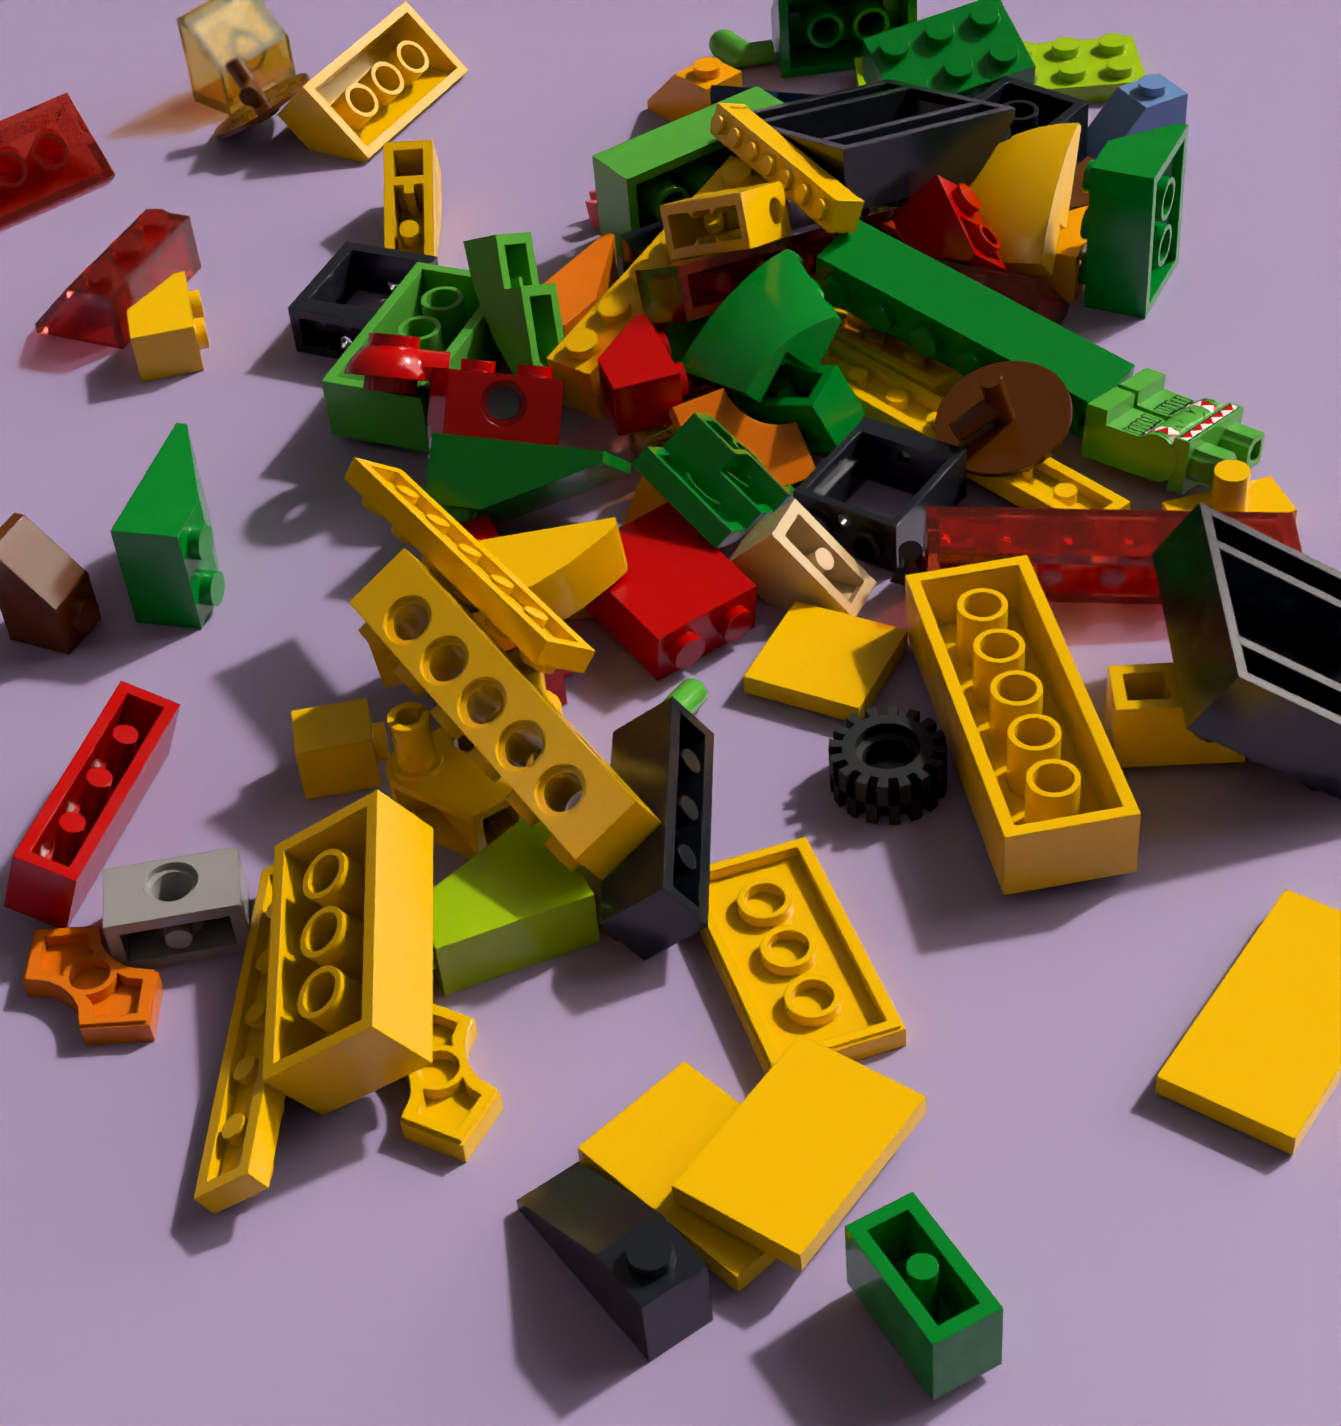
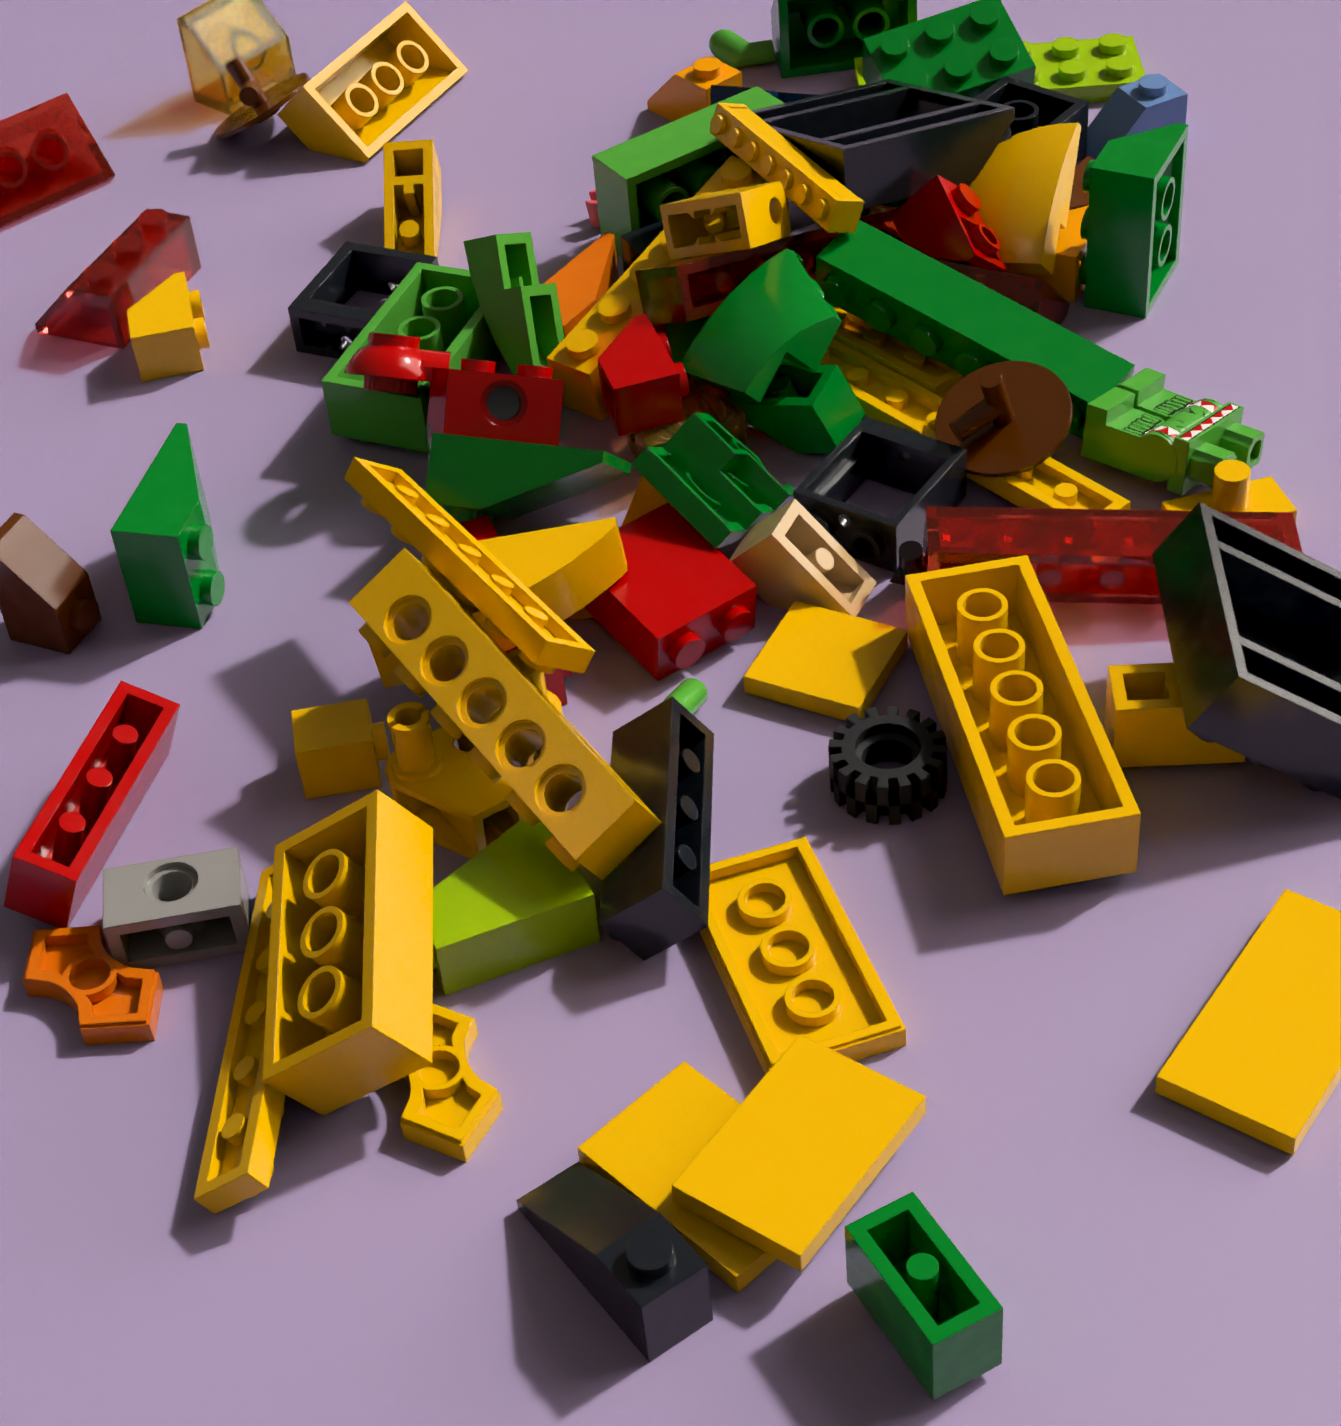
(777, 446): orange tile -> none

